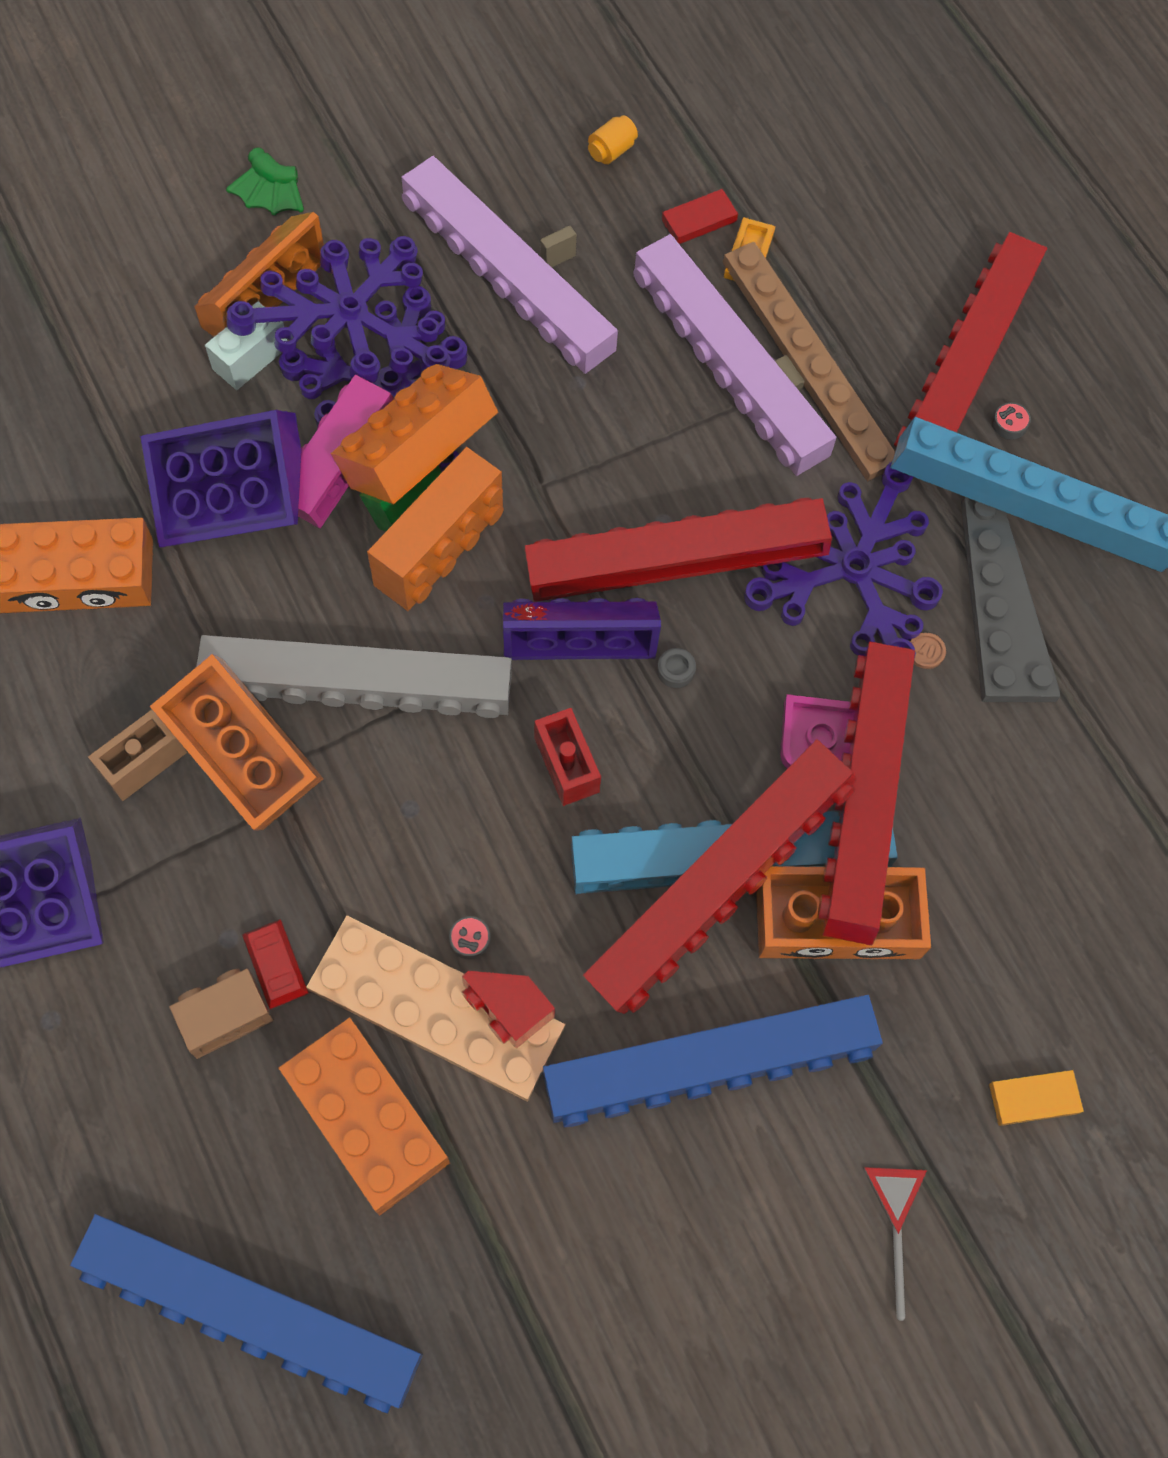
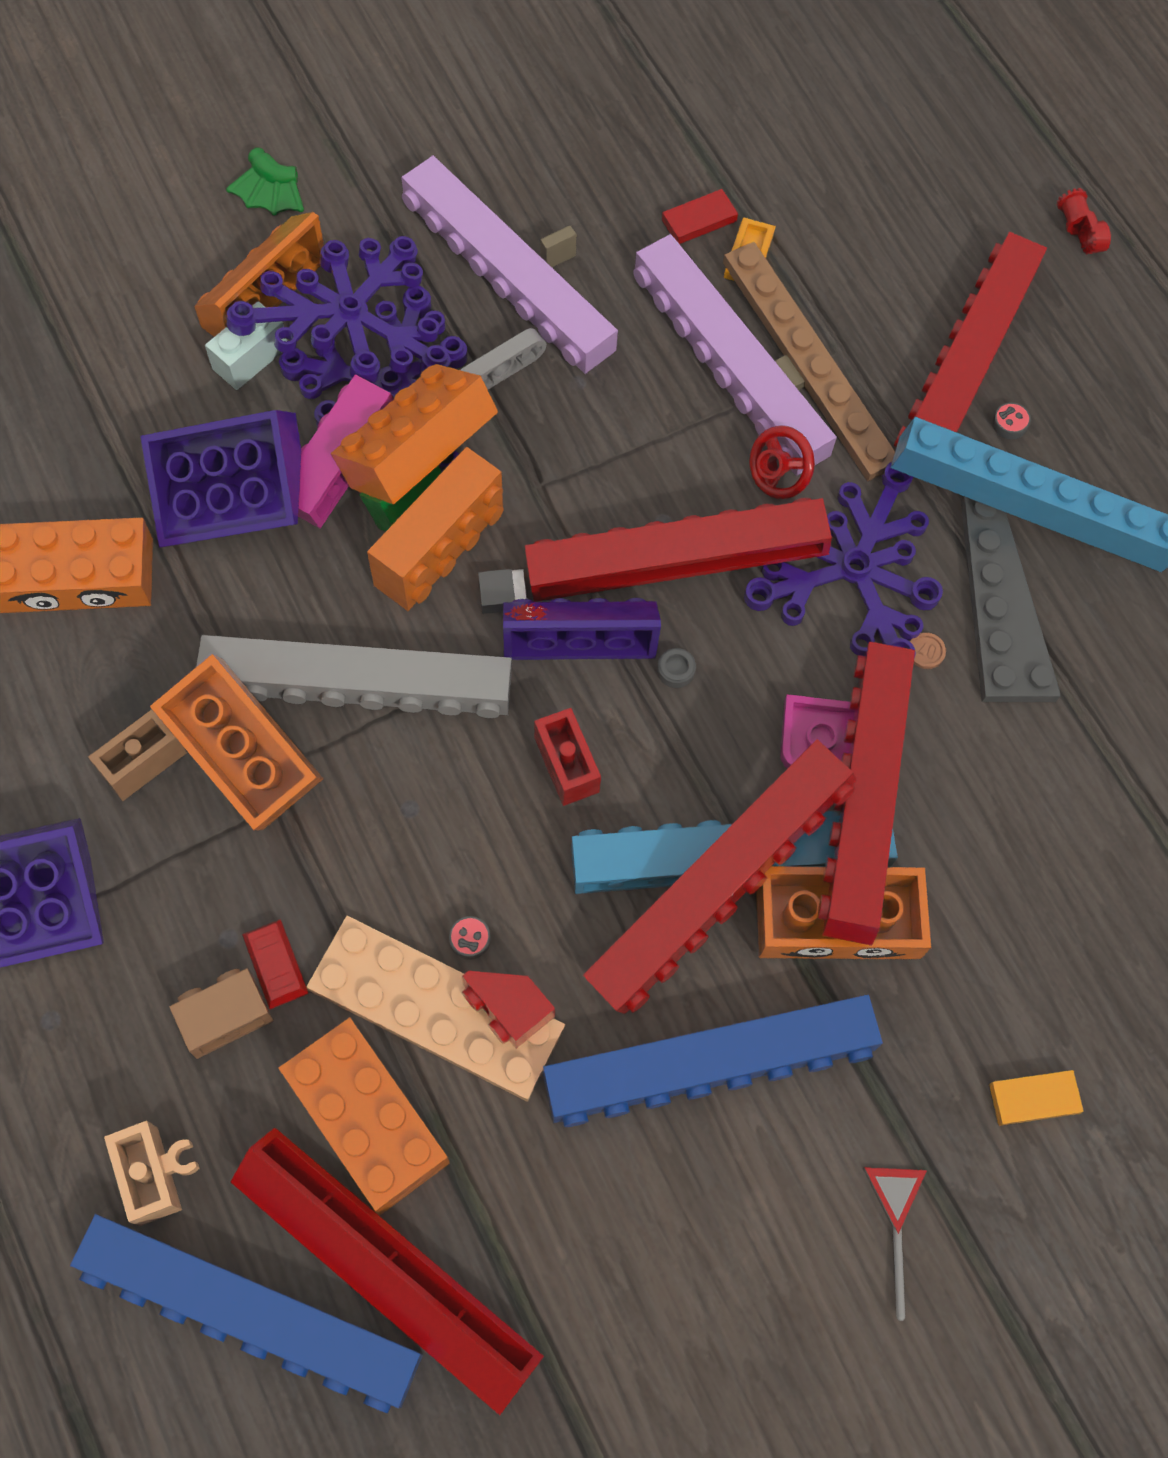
(146, 1172): none -> light nougat brick
(386, 1270): none -> red brick
(500, 587): none -> dark grey piece
(508, 357): none -> light grey beam
(612, 139): light orange brick -> none
(764, 463): none -> red piece
(1093, 234): none -> red connector

